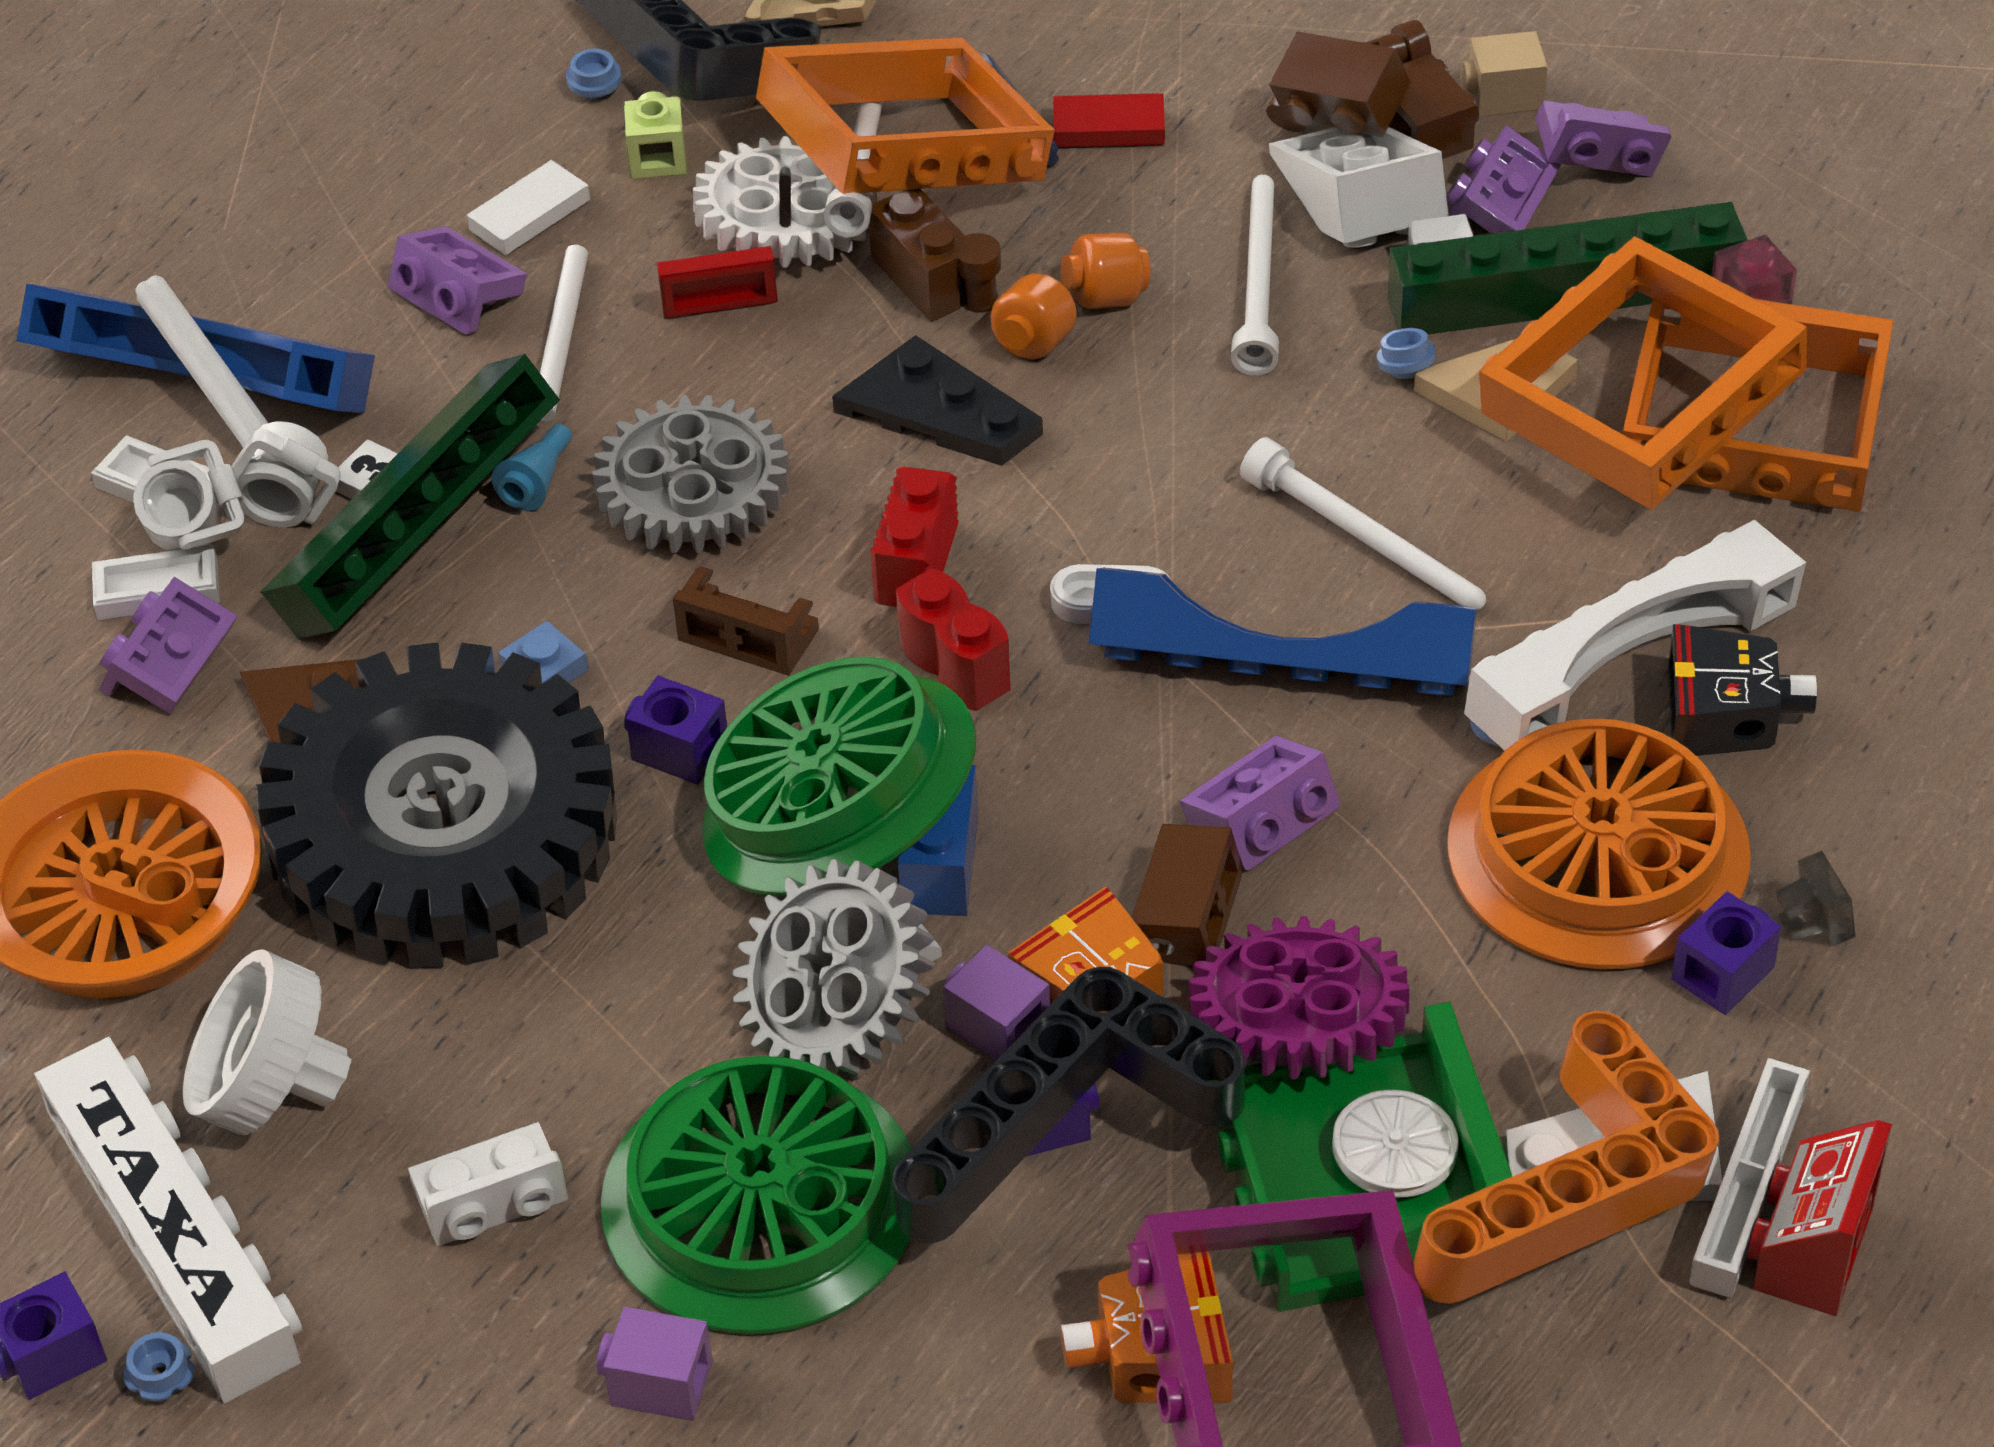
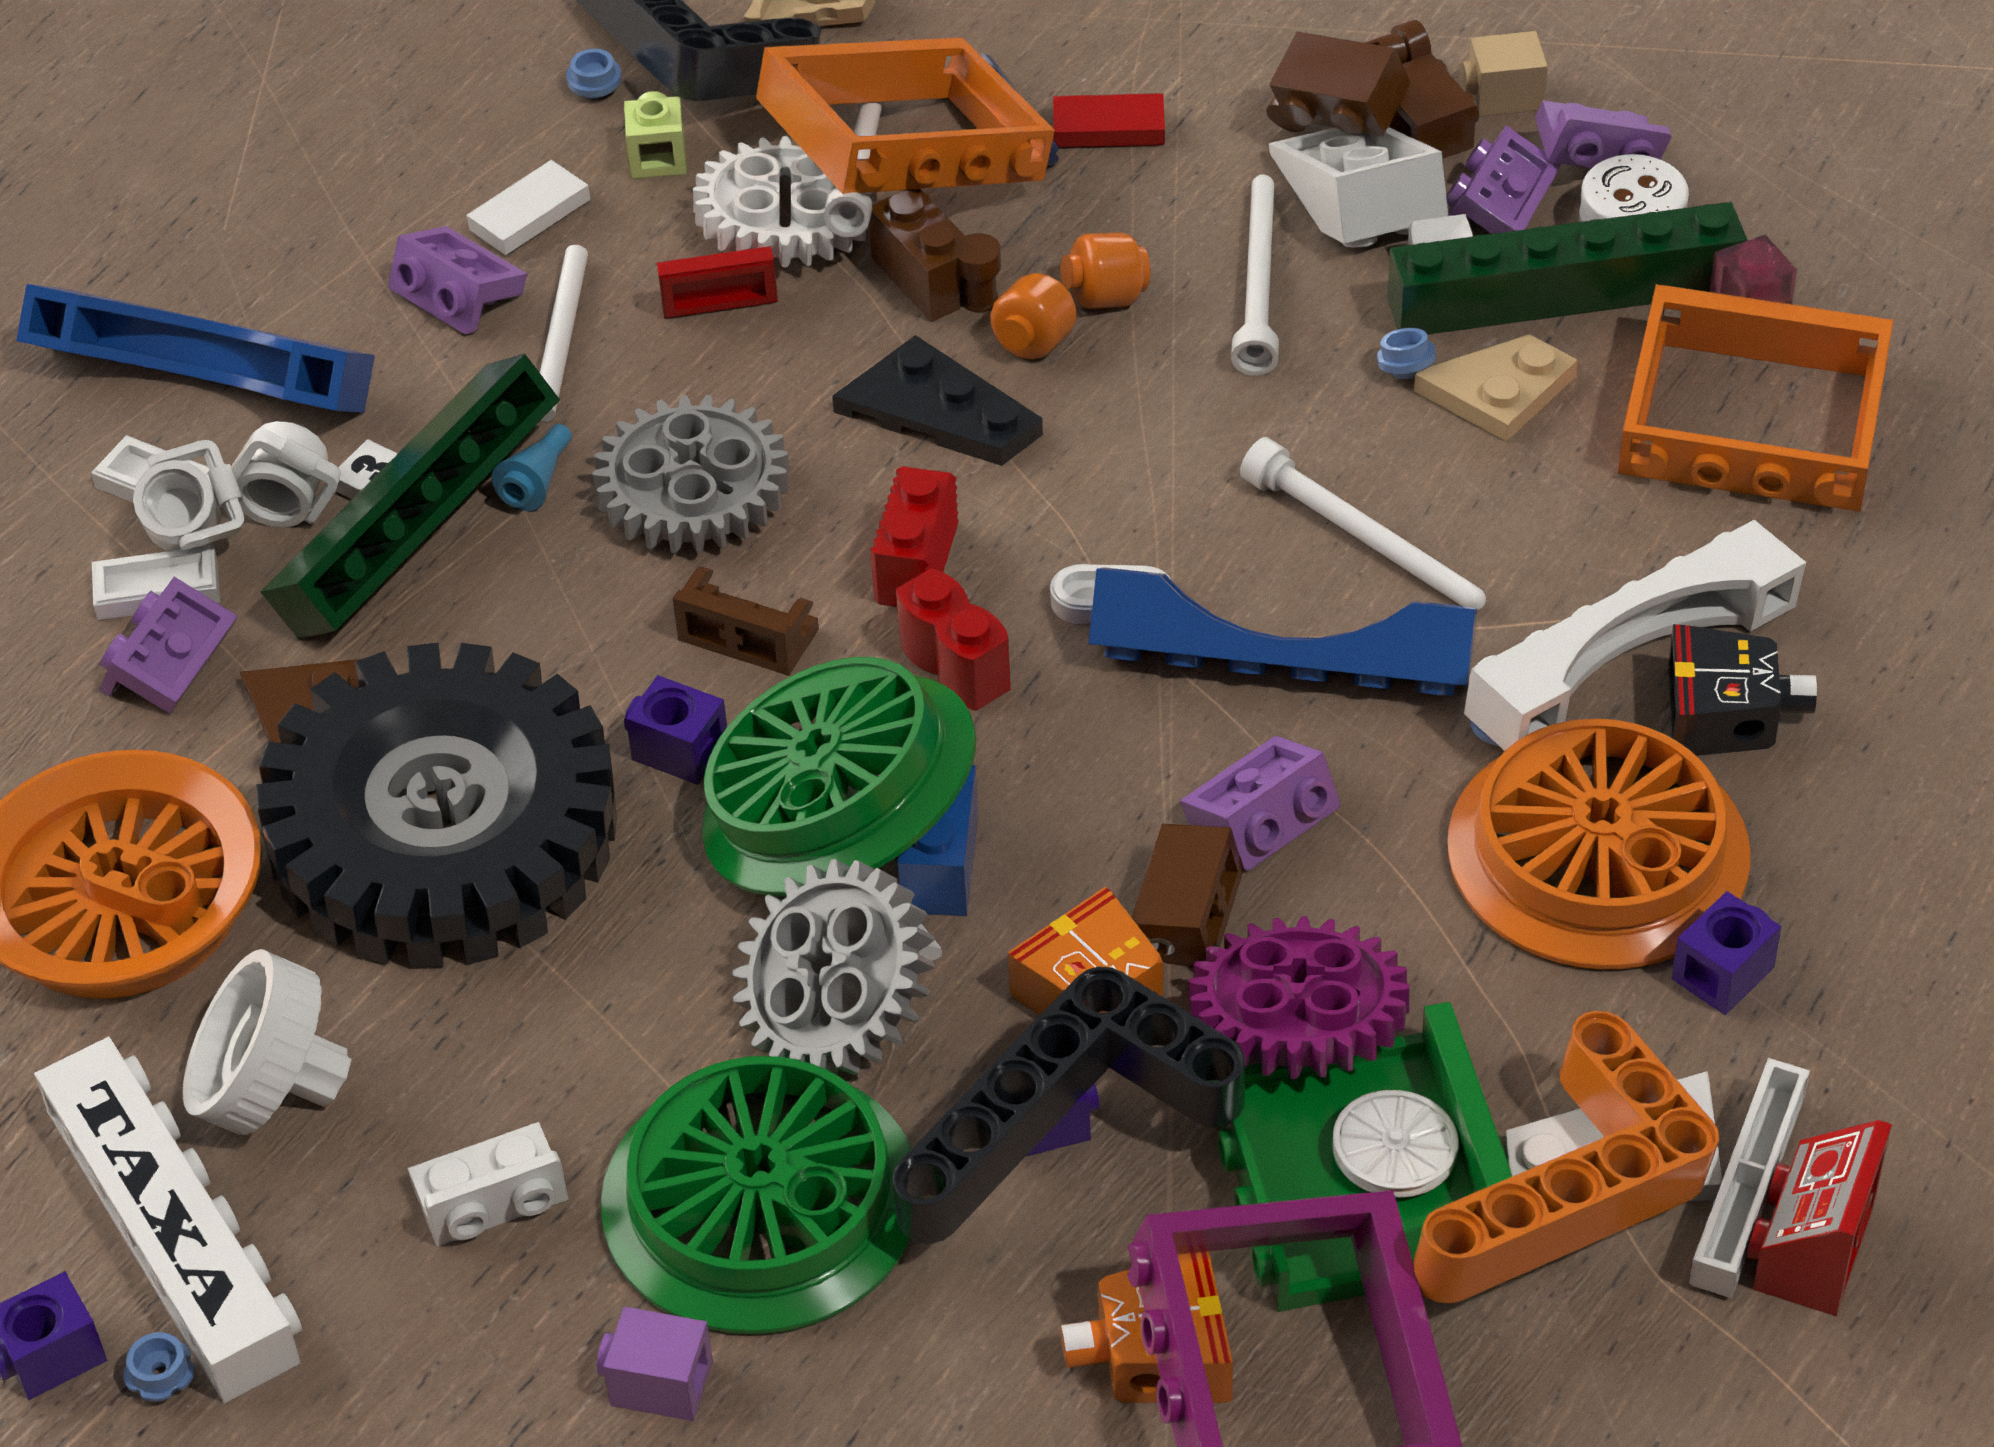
(200, 358): white axle -> none
(551, 650): medium blue plate -> none
(993, 1001): medium lavender brick -> none
(1631, 187): none -> white head
(1654, 470): orange window -> none
(1817, 903): clear smoke tile -> none

